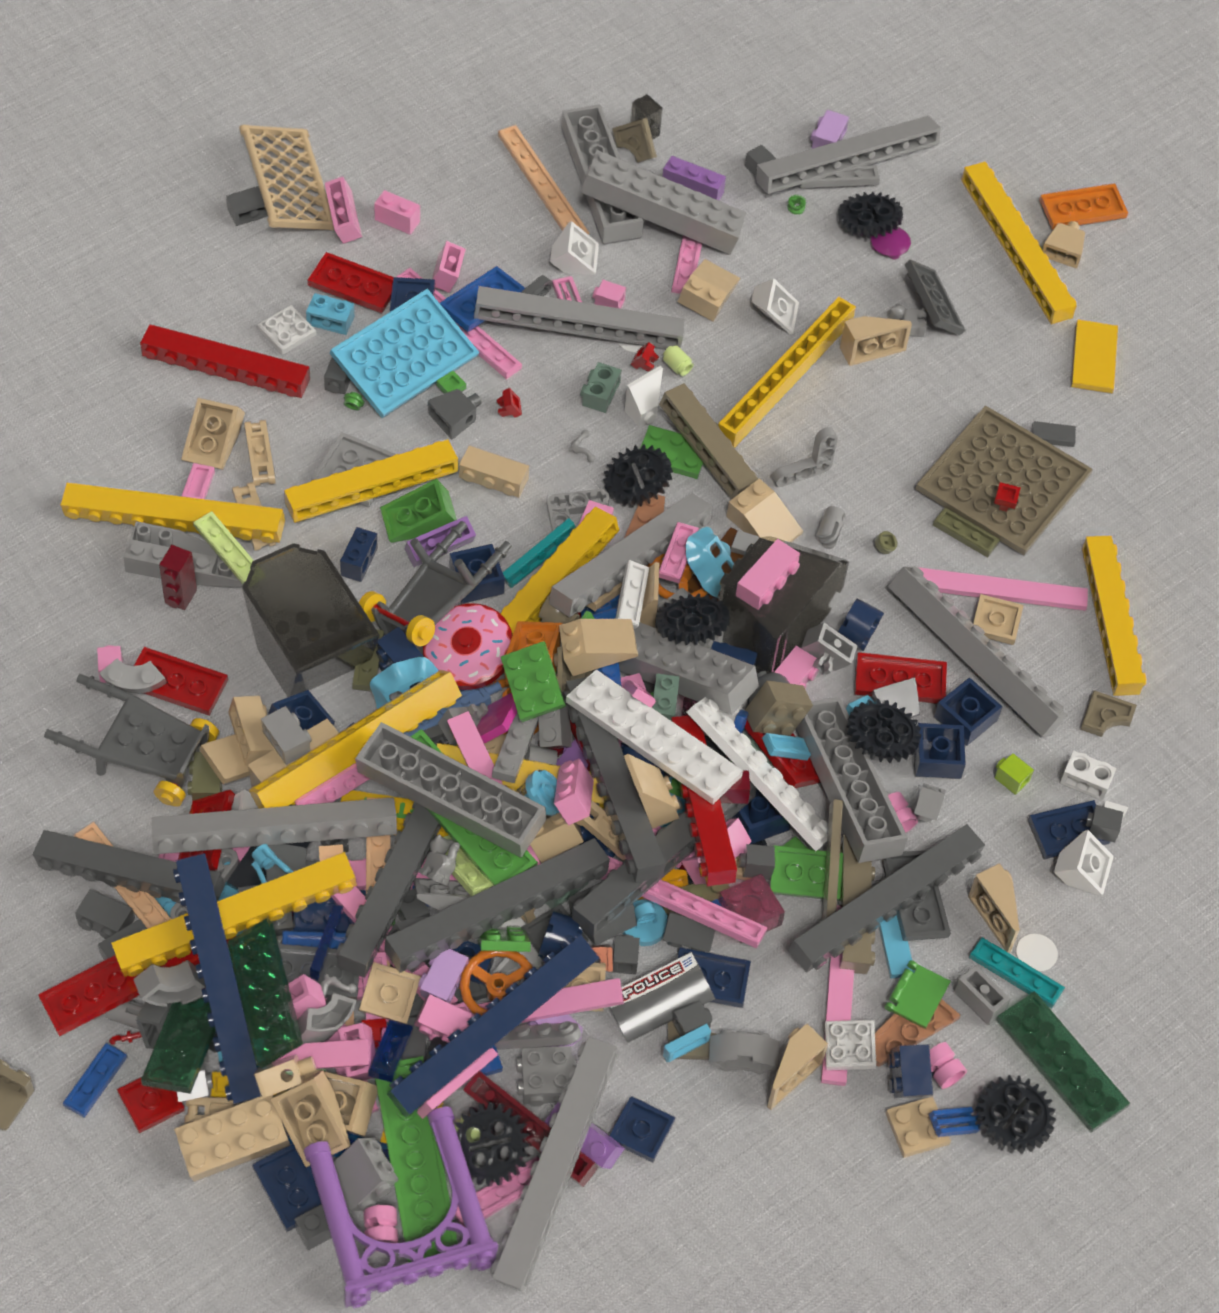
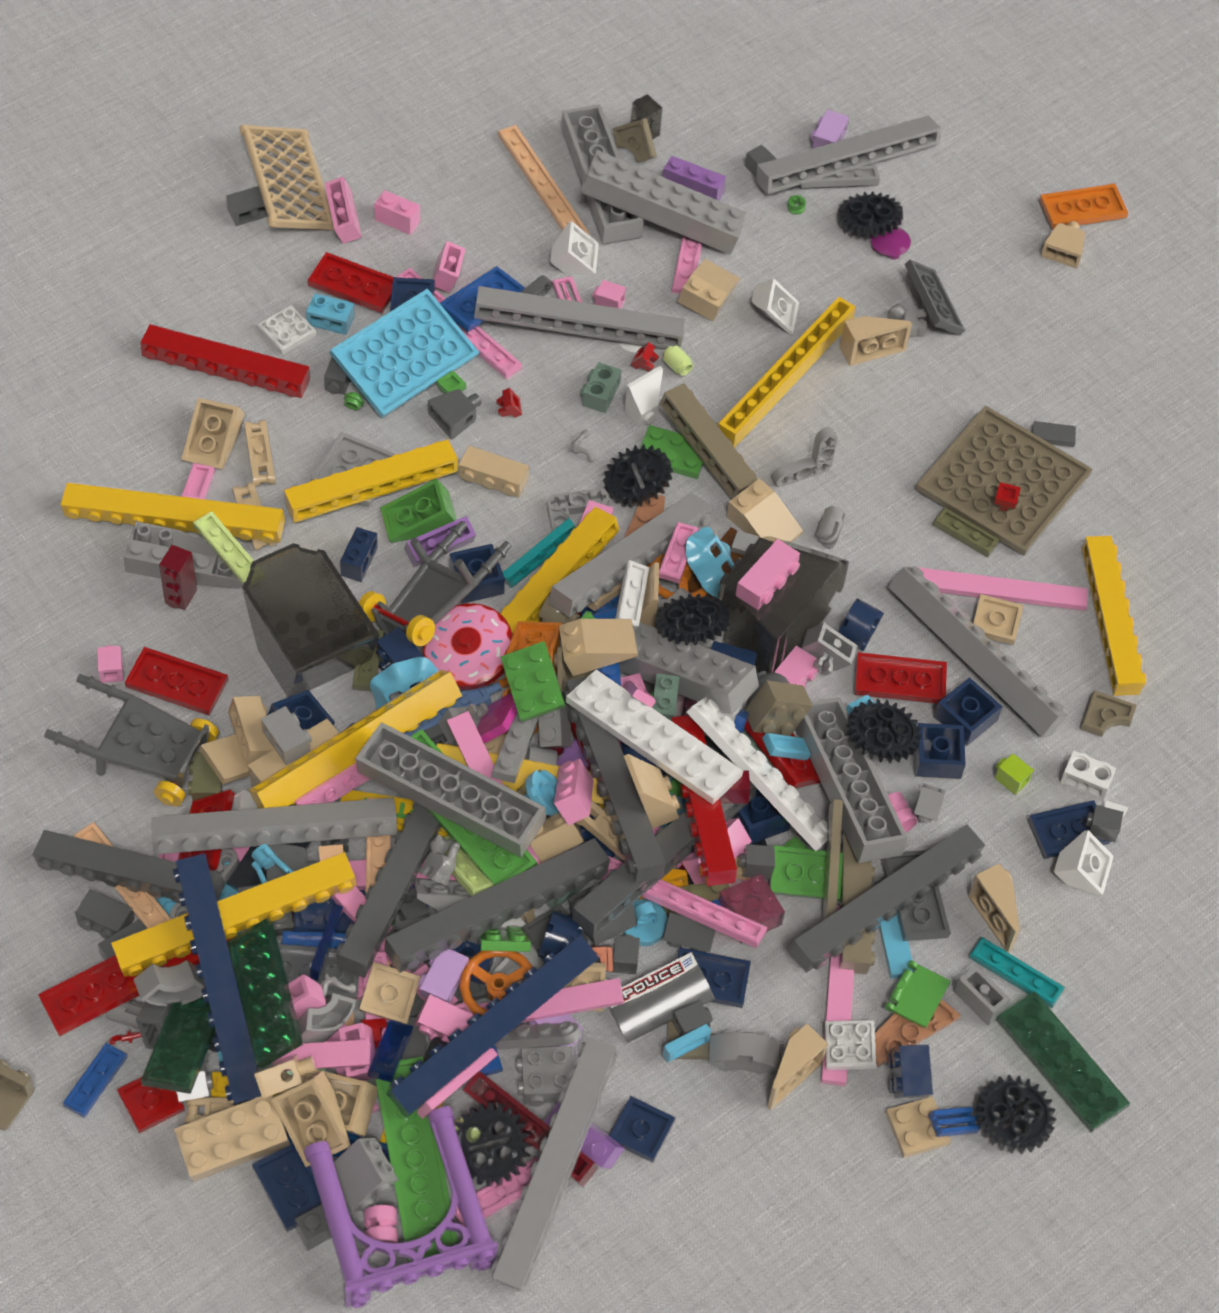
(133, 678): light grey brick -> none
(886, 542): olive tile -> none
(902, 693): torso -> none
(945, 1067): bright pink wheel -> none
(1019, 243): yellow brick -> none
(1037, 951): white sticker -> none
(1094, 356): yellow tile -> none

